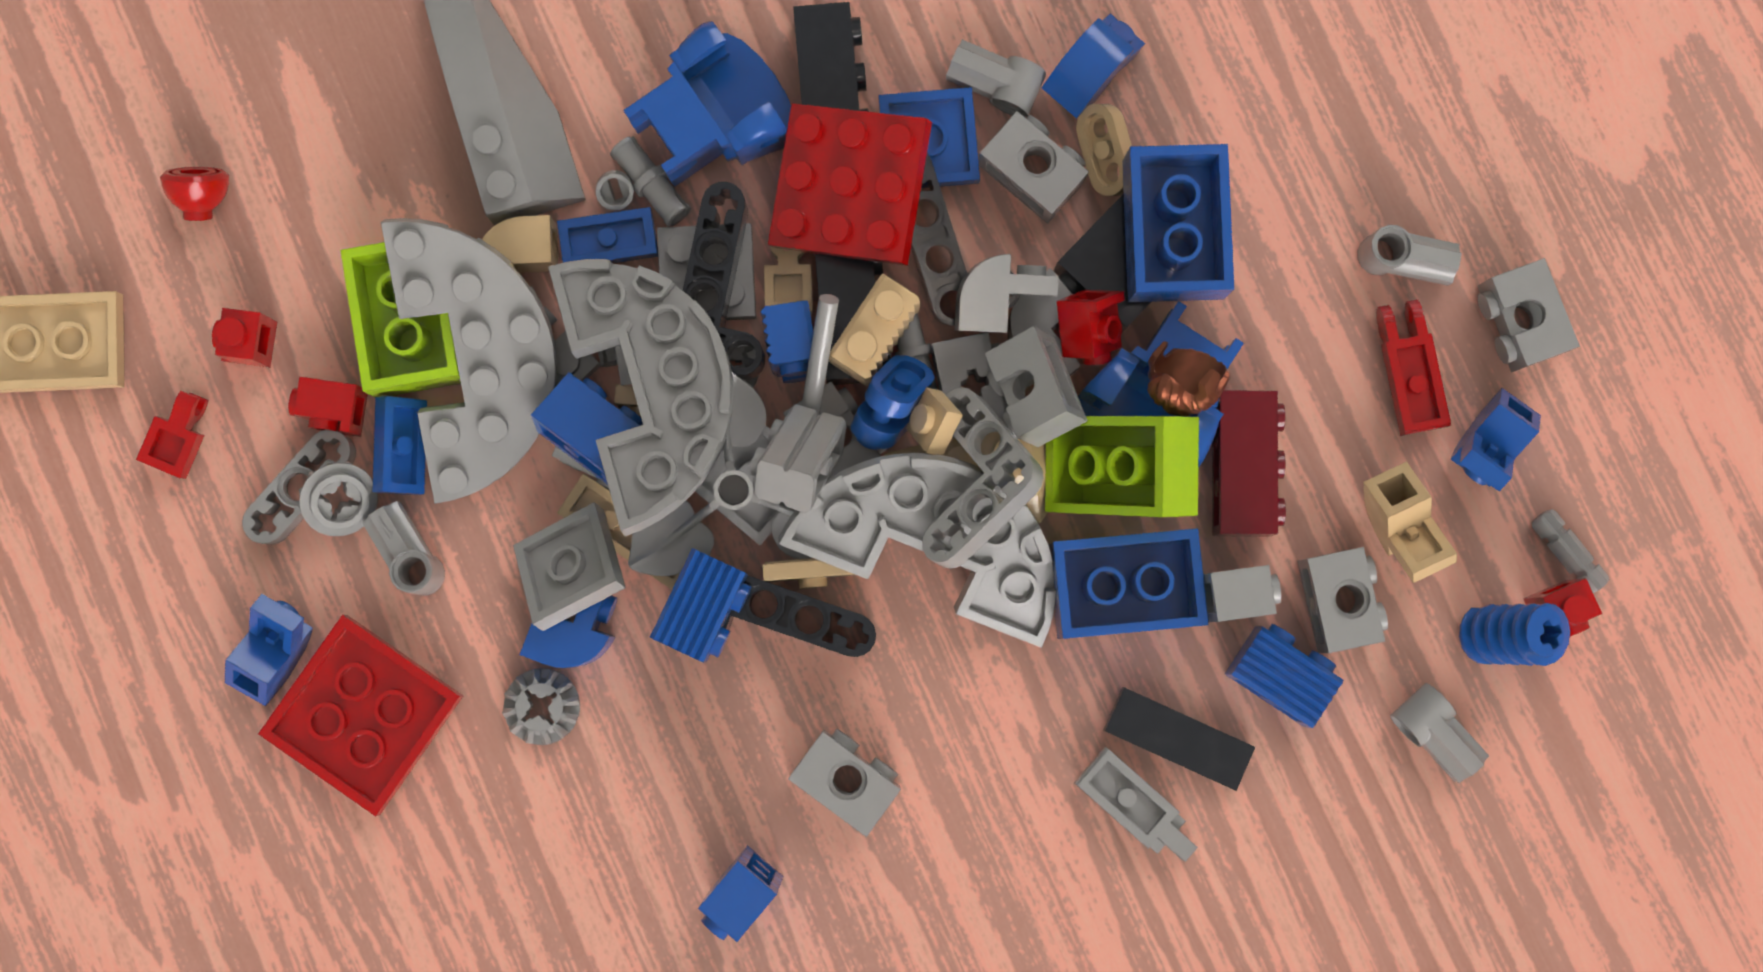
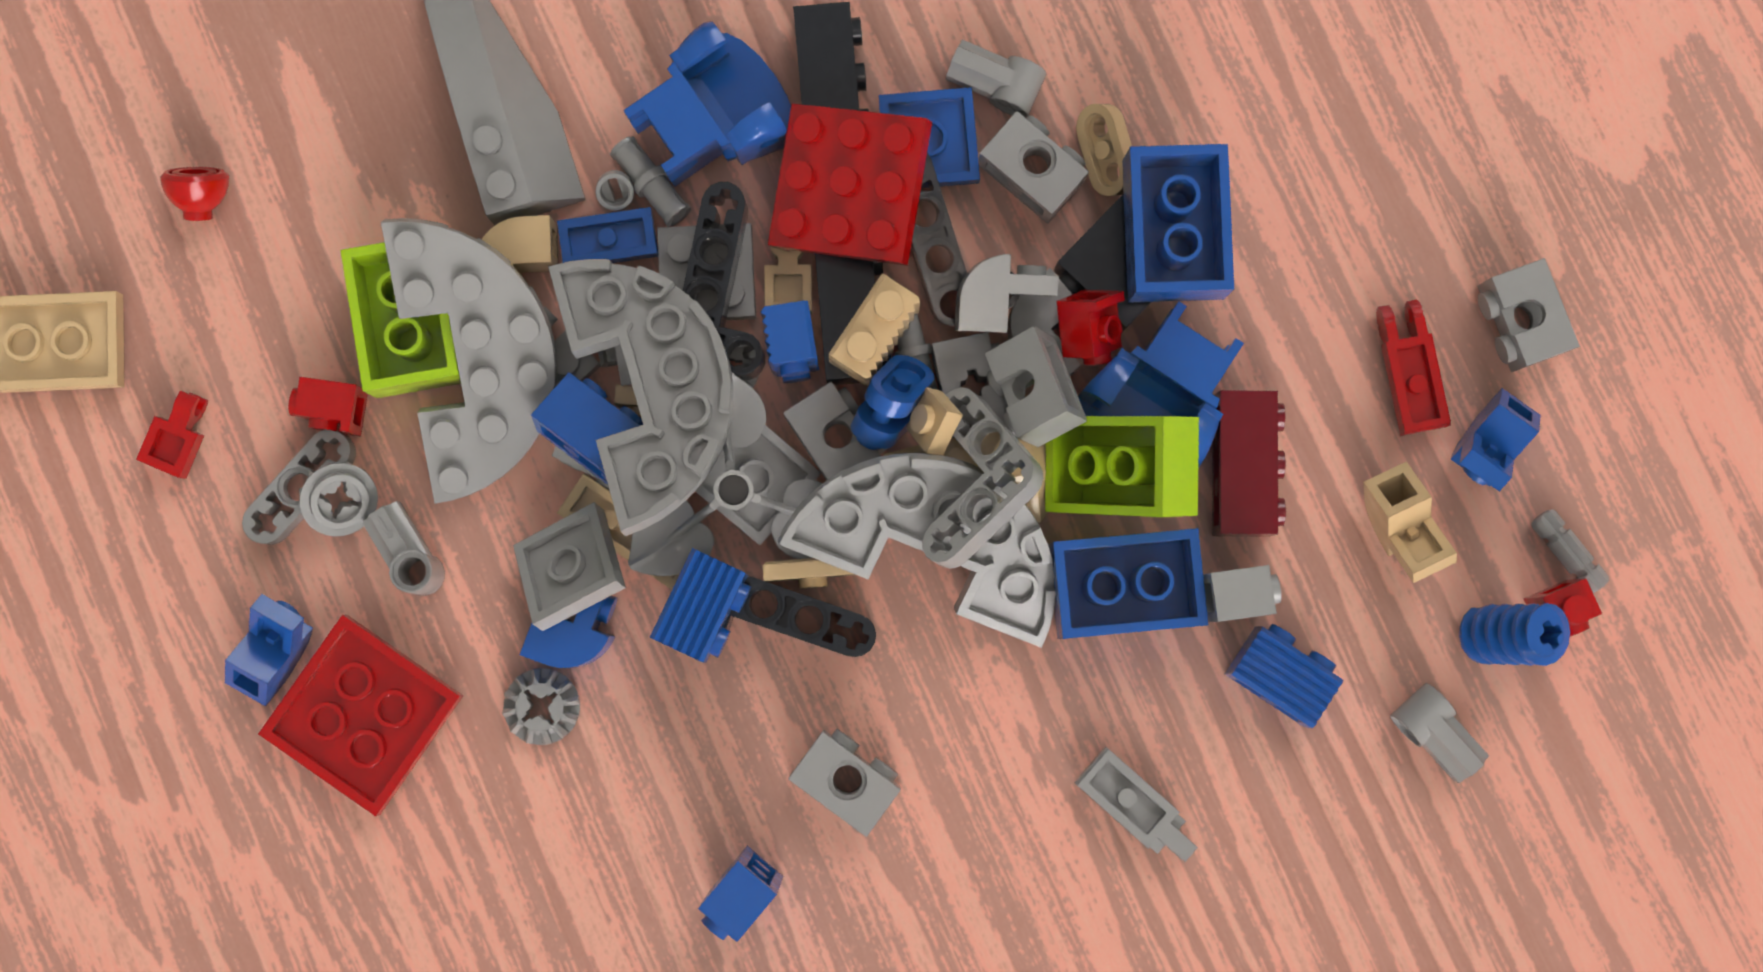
(244, 337): red brick -> none
(398, 447): blue plate -> none
(798, 457): light grey brick -> none
(820, 351): light grey bar -> none
(1092, 64): blue brick -> none
(1179, 738): black tile -> none
(1185, 380): copper hair -> none
(1331, 627): light grey brick -> none
(1412, 256): light grey piece -> none

